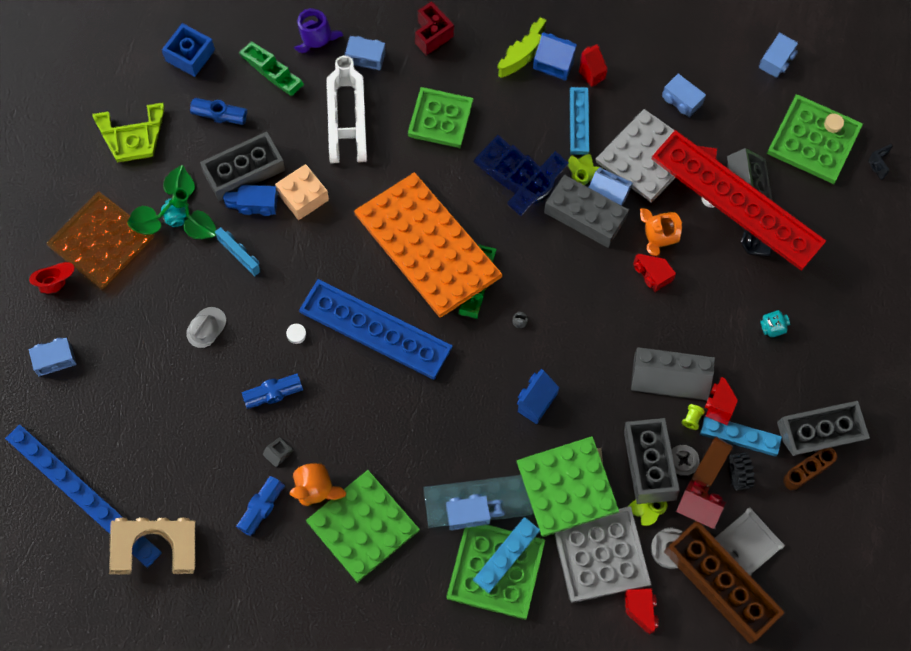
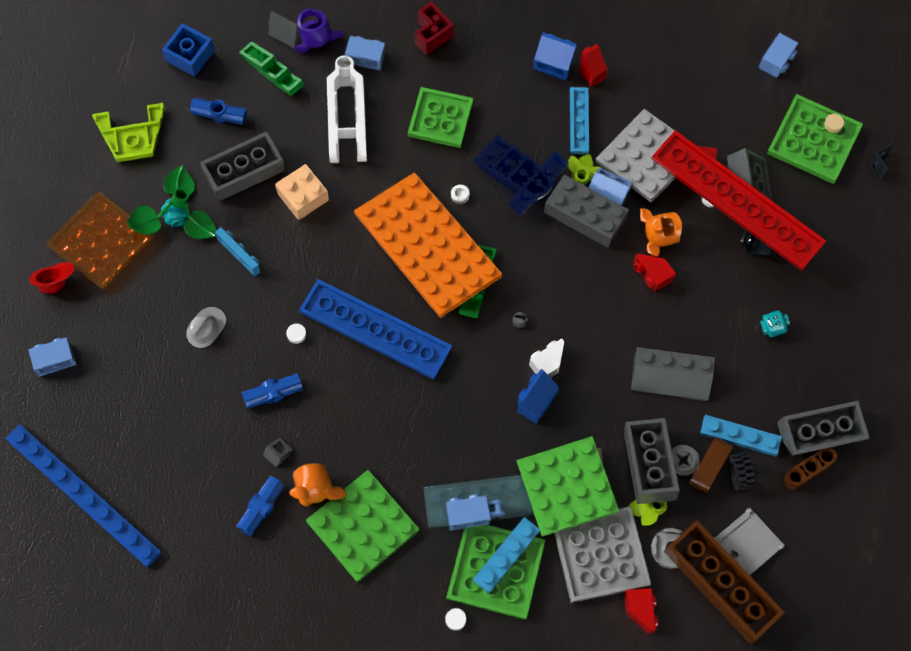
(178, 533): tan arch -> none
(253, 200): blue hinge -> none
(283, 29): none -> dark grey piece
(455, 619): none -> white tile
(460, 194): none -> white tile
(522, 52): lime slope -> none
(548, 359): none -> white slope
(683, 95): medium blue brick -> none
(693, 417): lime bush -> none
(700, 505): dark red brick -> none
(722, 404): red slope -> none

